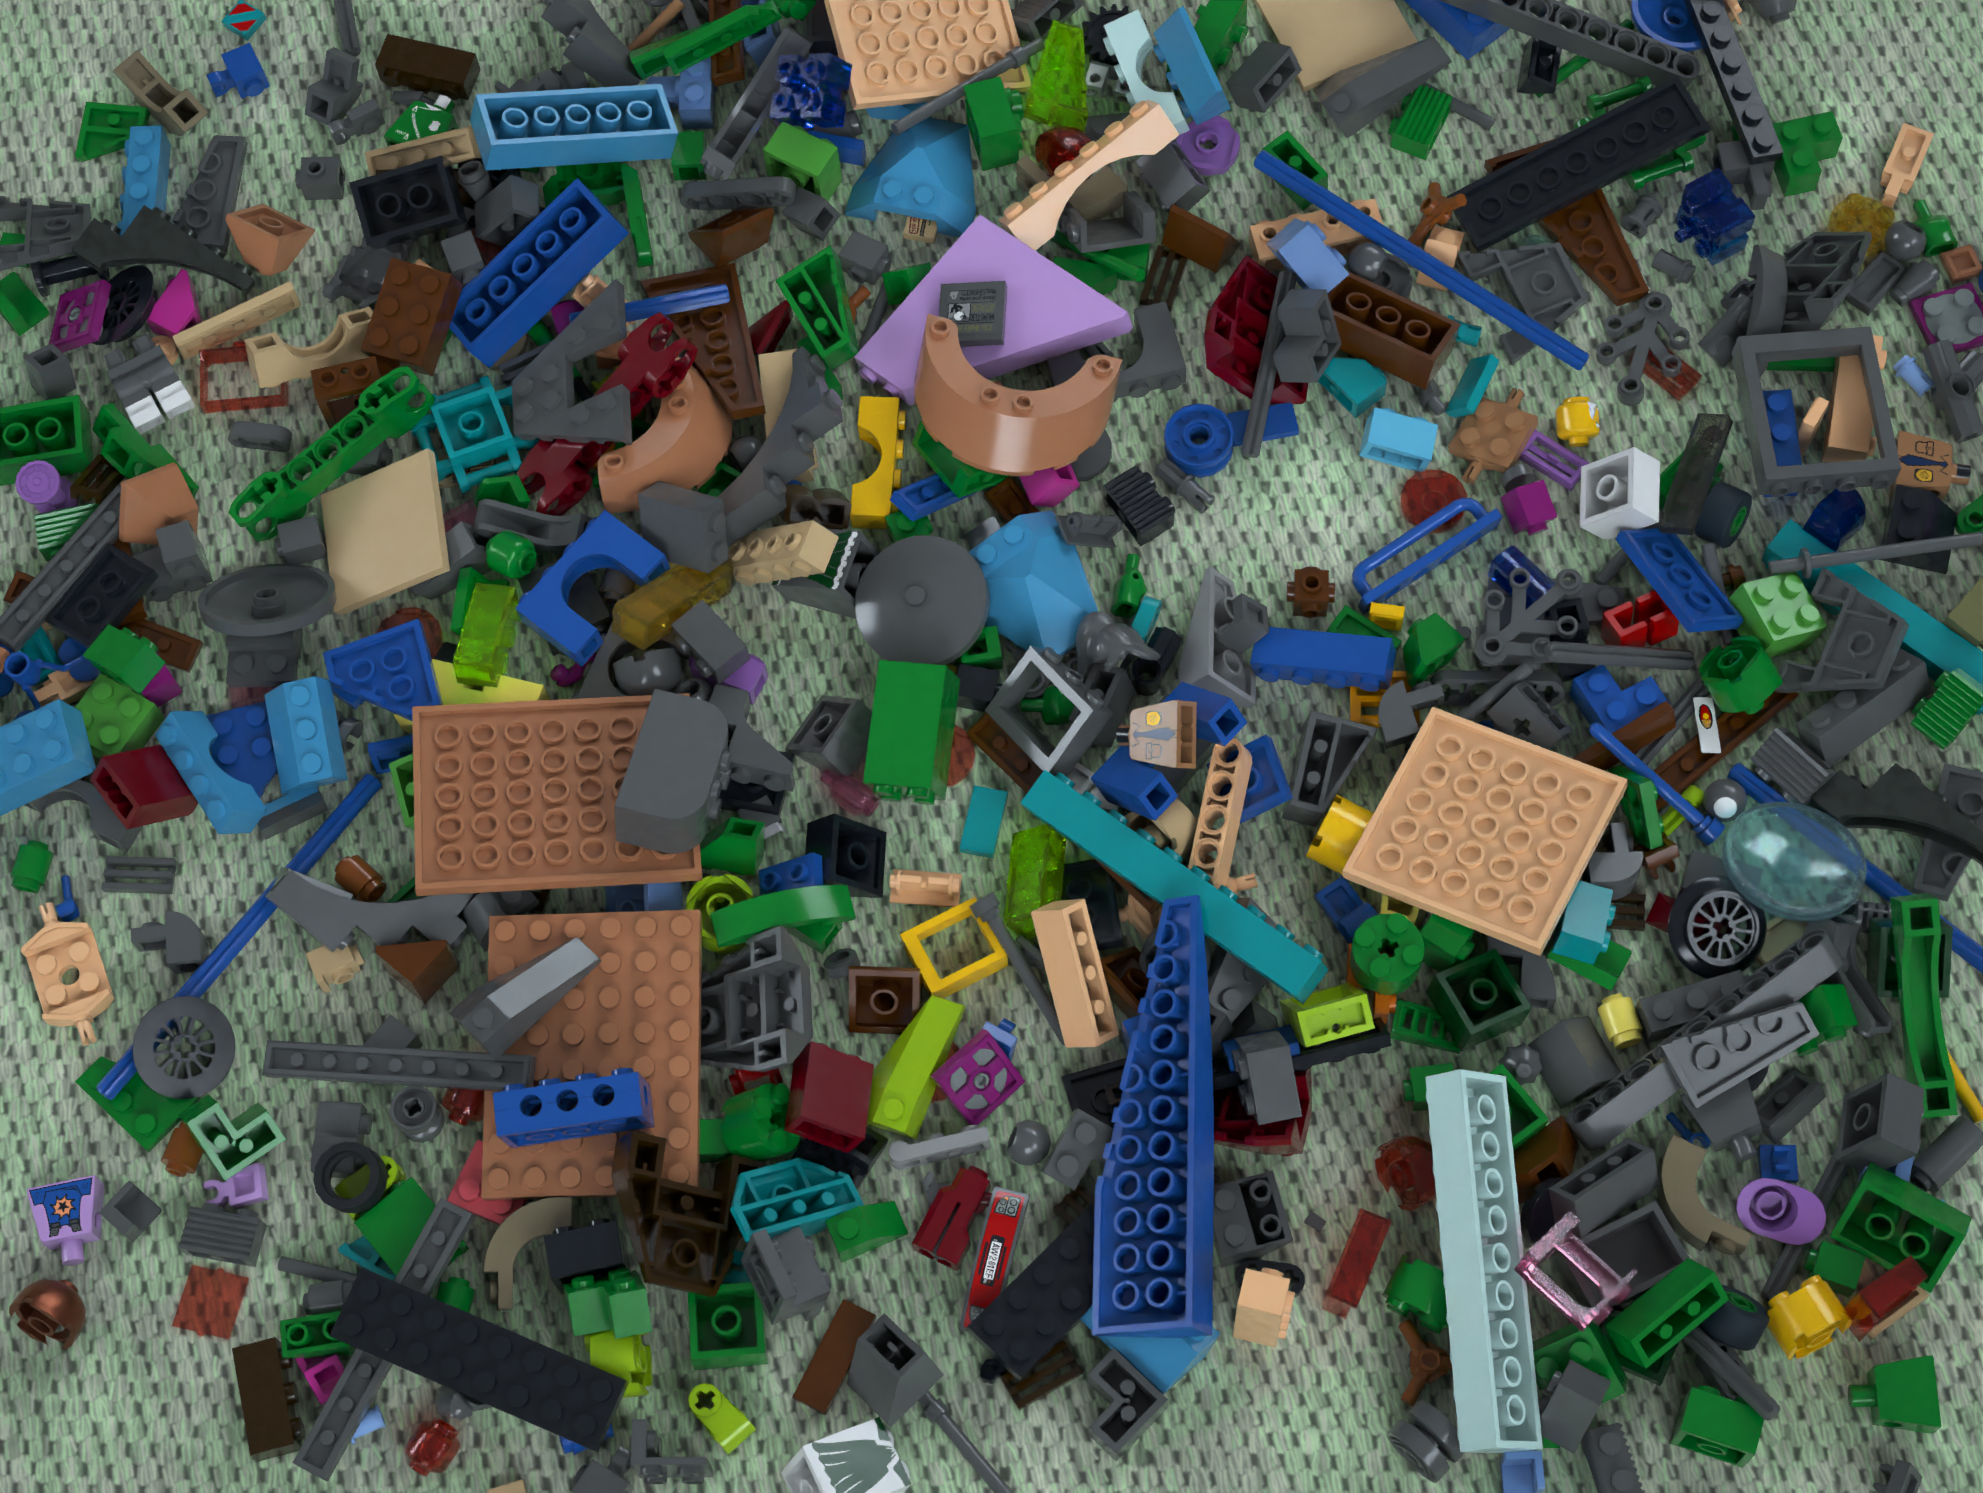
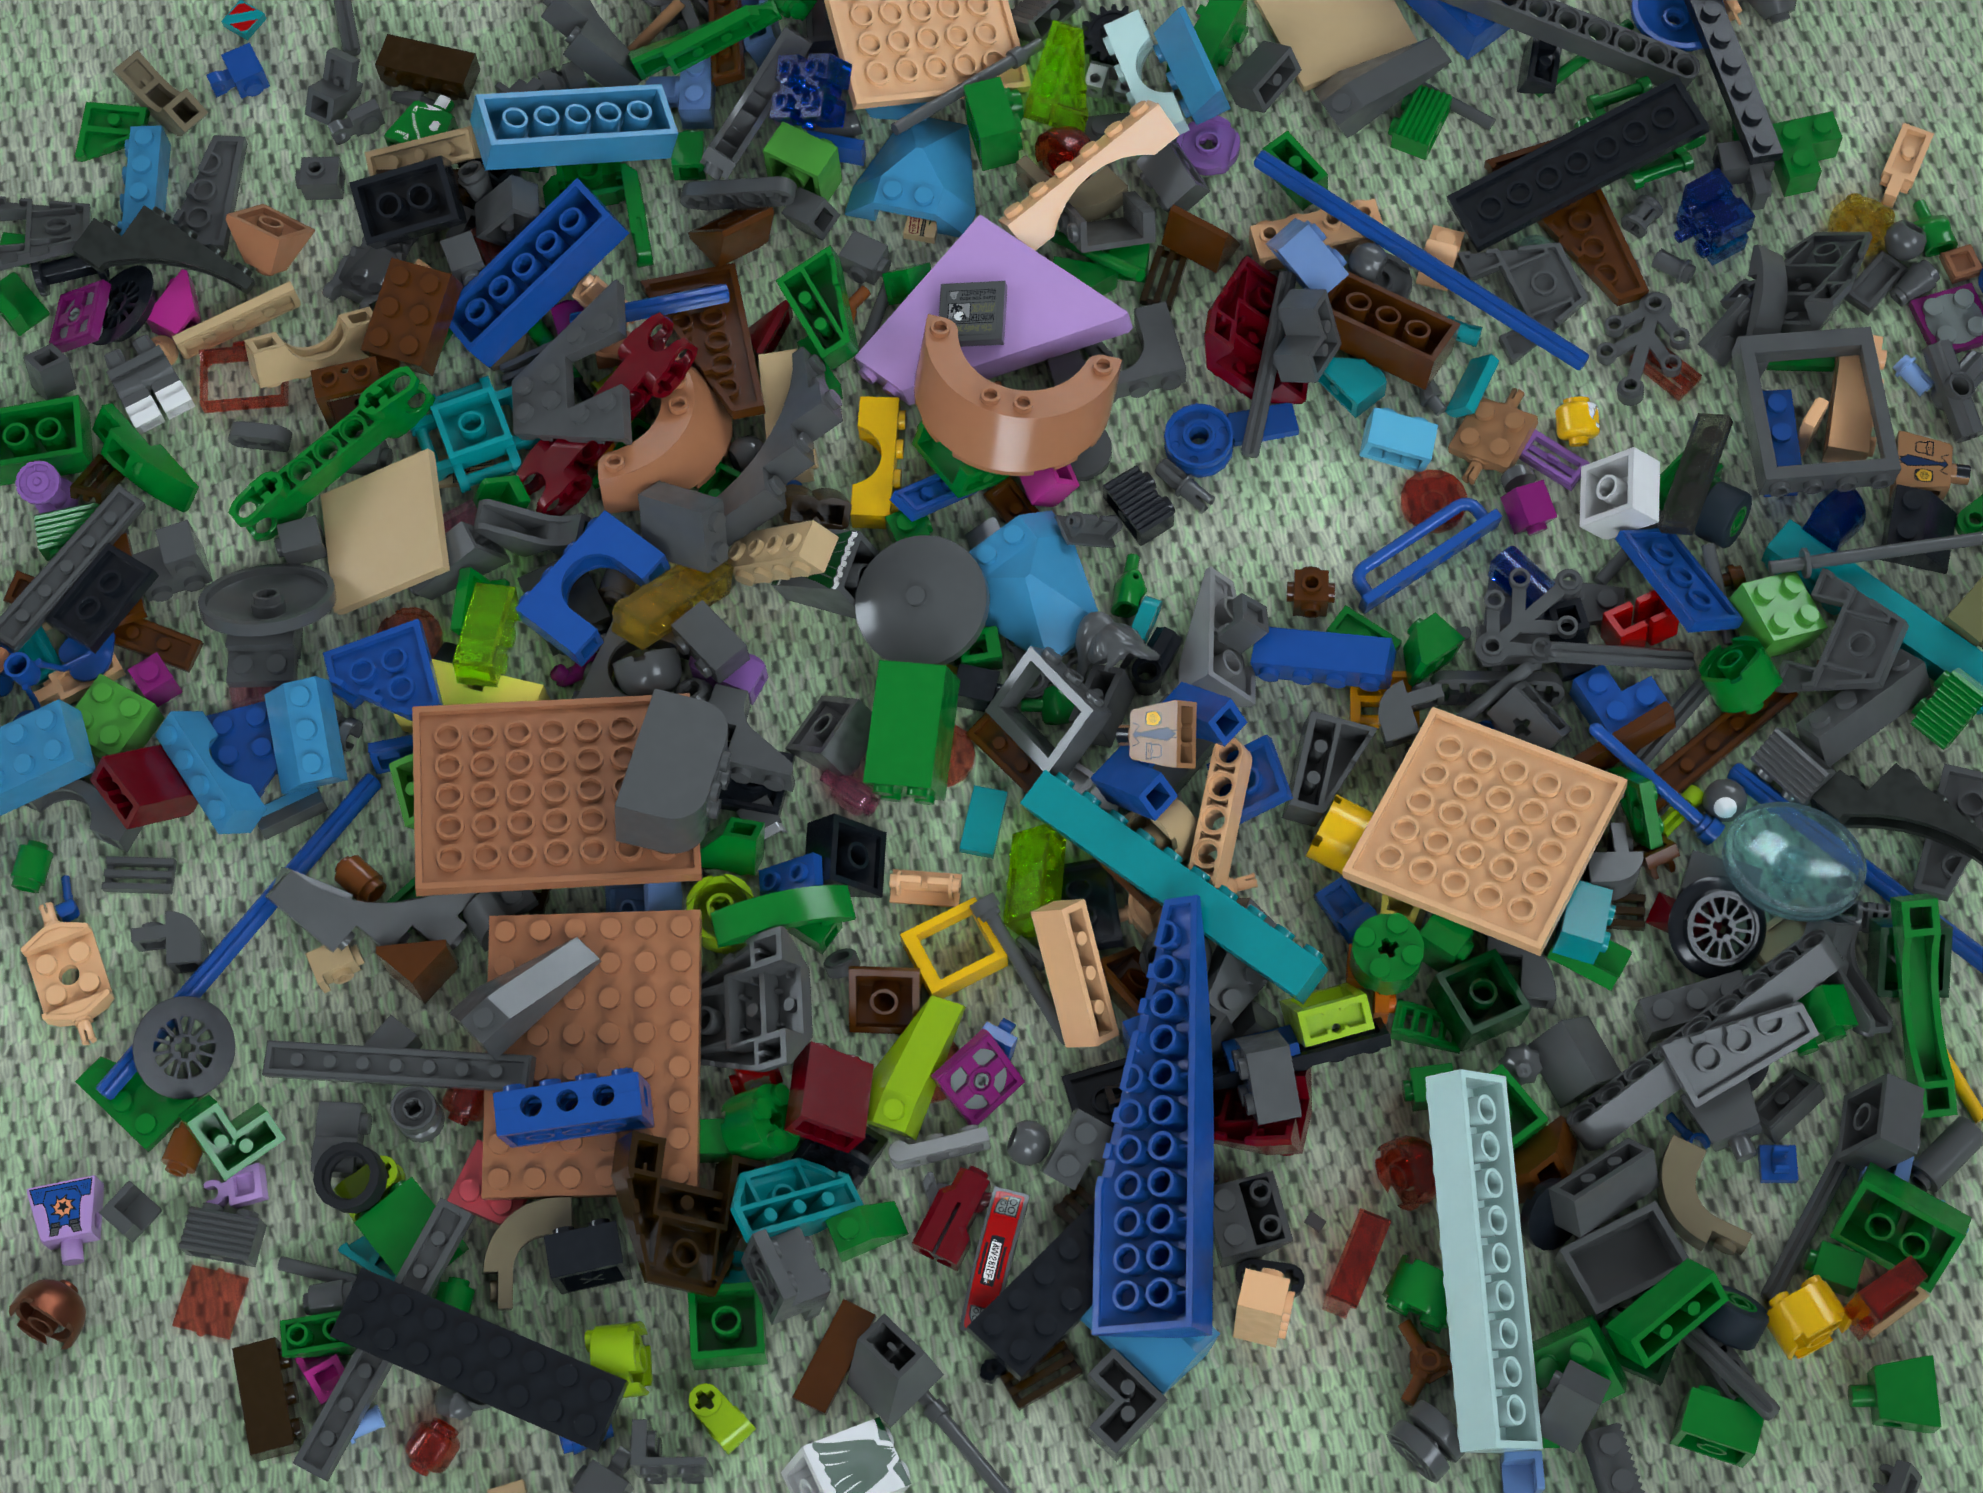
(125, 657): green brick -> none
(153, 503): nougat slope -> none
(511, 554): green head -> none
(608, 1303): green brick -> none
(1387, 616): yellow tile -> none
(1435, 210): dark orange piece -> none
(1605, 1278): clear pink panel -> none
(1620, 1021): light yellow brick -> none
(1706, 725): white sticker -> none
(1781, 1211): medium lavender piece -> none

